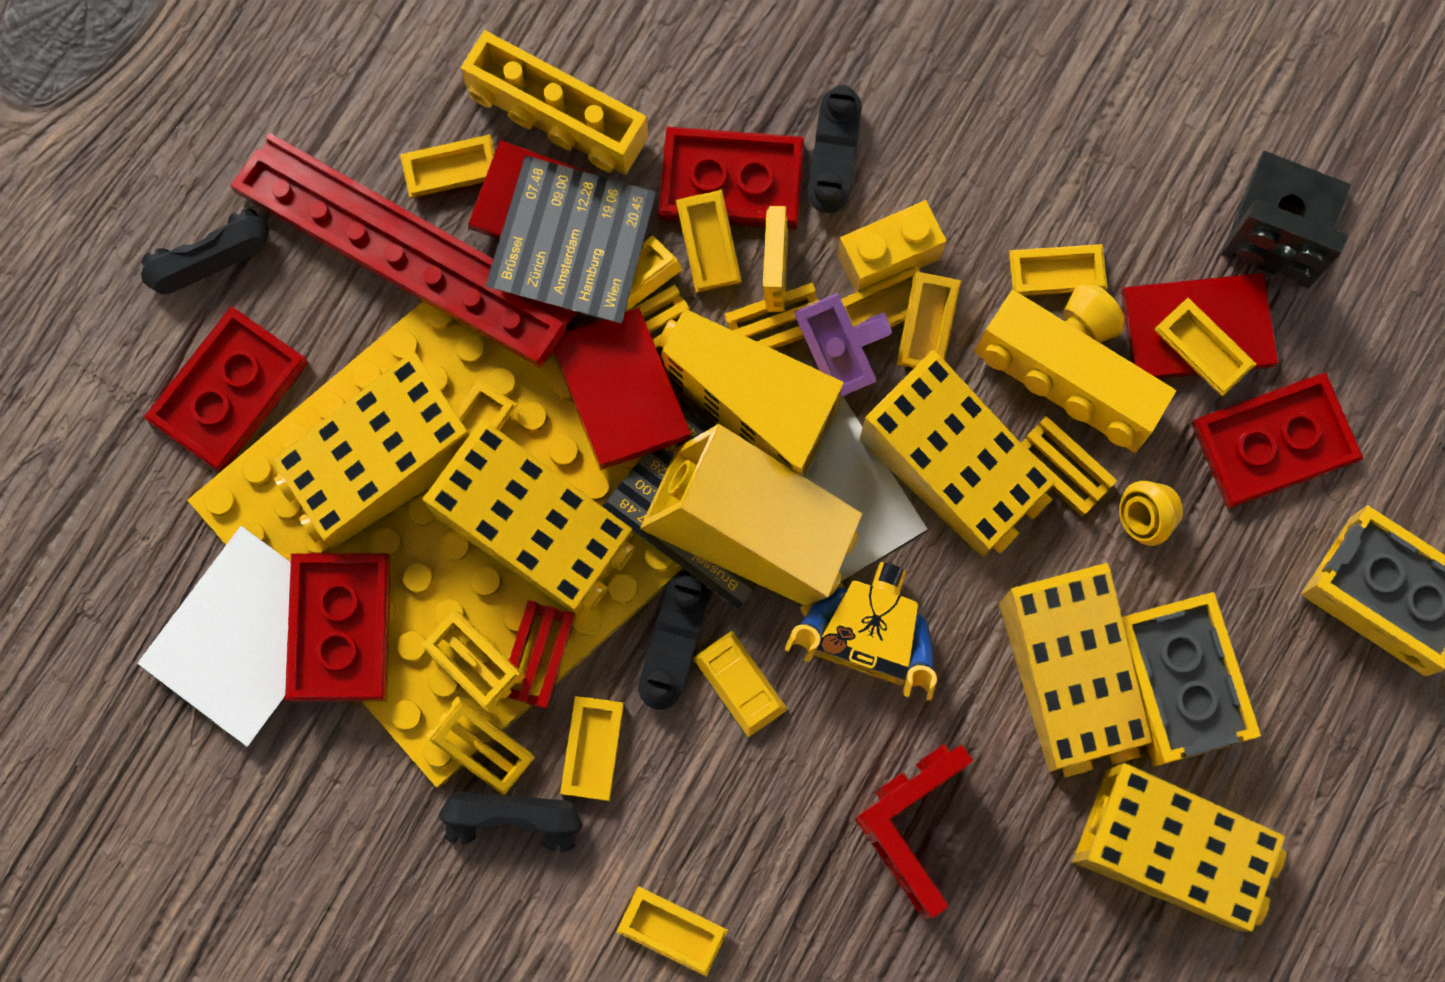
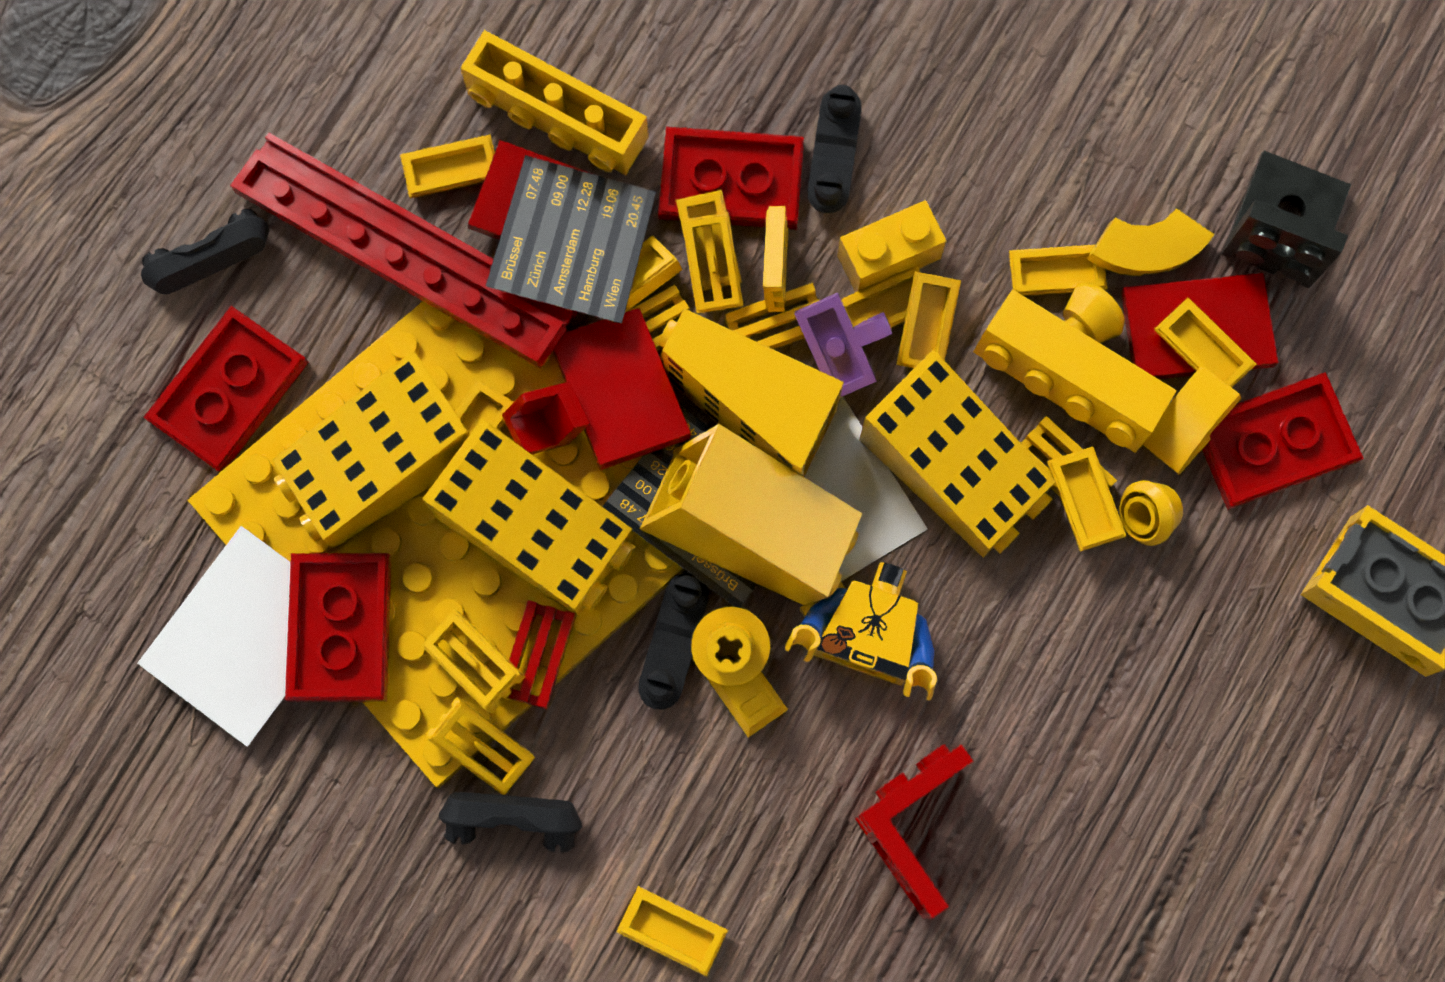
(546, 418): none -> red panel
(592, 749): yellow tile -> none
(706, 223): none -> yellow tile
(730, 646): none -> yellow gear
(1076, 669): yellow slope -> none
(1086, 499): none -> yellow tile
(1151, 248): none -> yellow tile
(1180, 848): yellow slope -> none
(1188, 679): dark grey piece -> none
(1191, 419): none -> yellow slope

